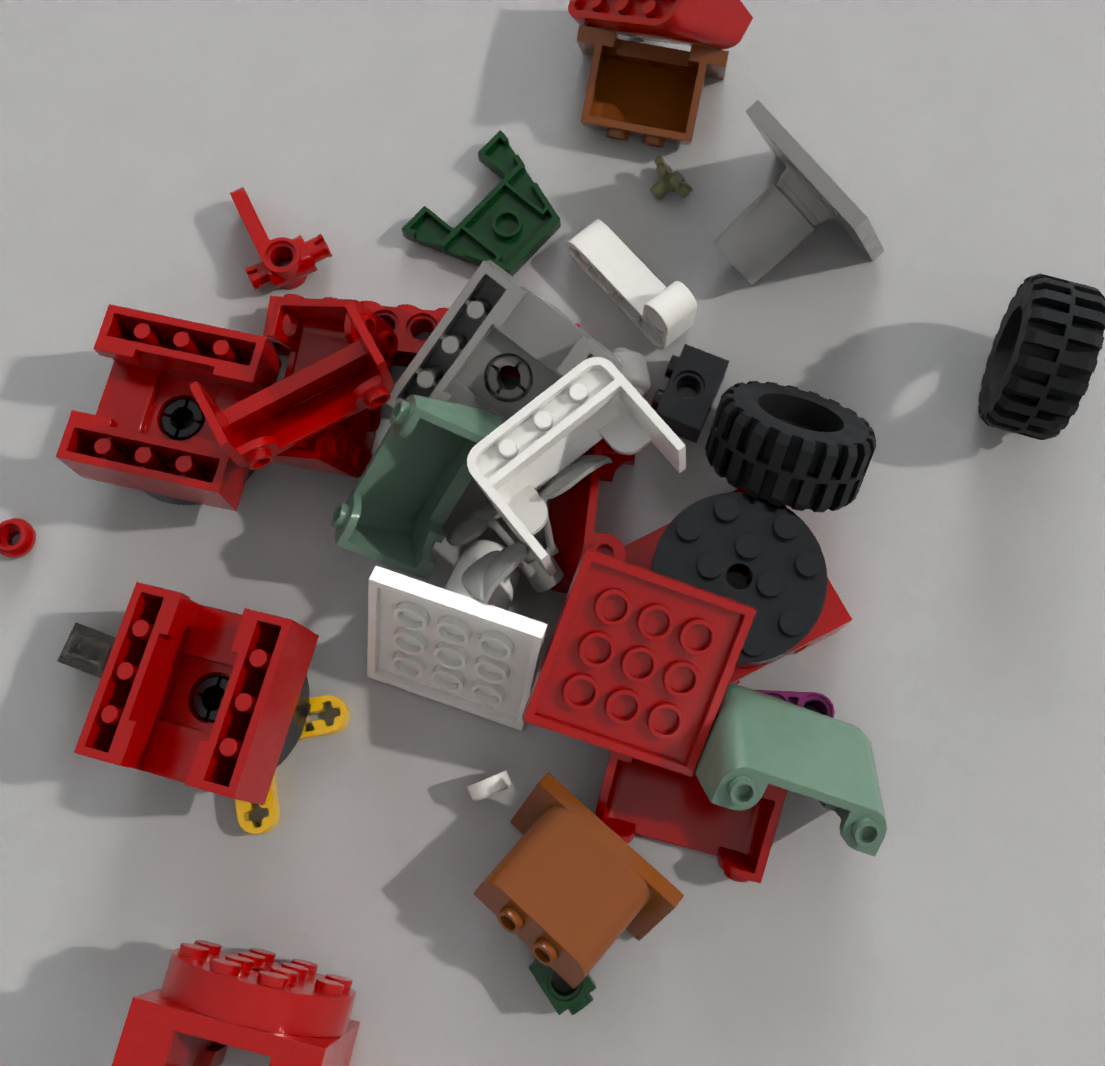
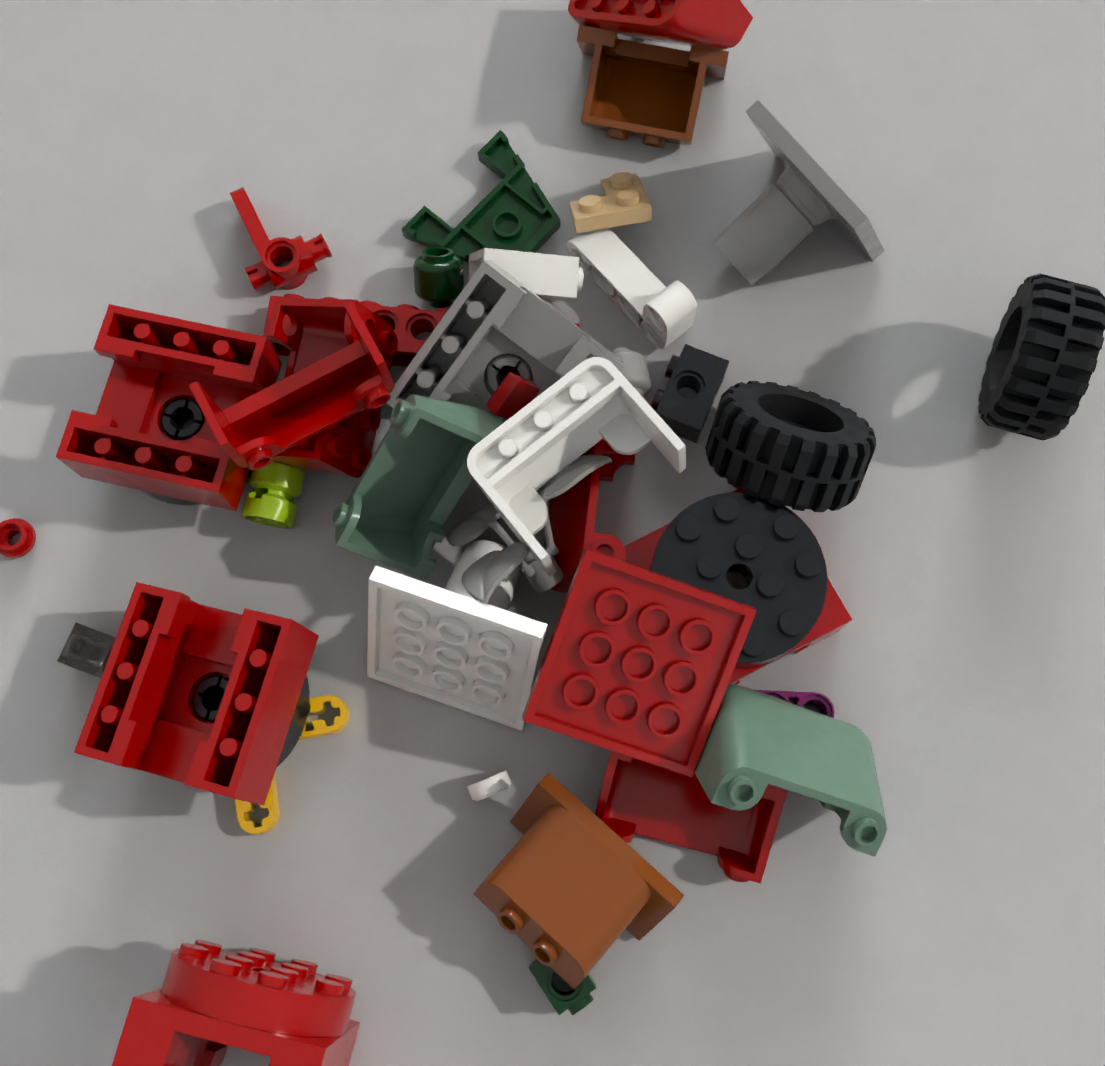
(274, 495): none -> lime wheel
(438, 276): none -> dark green head
(512, 396): none -> red tile
(546, 275): none -> white brick
(621, 204): none -> tan plate
(669, 181): olive plant -> none

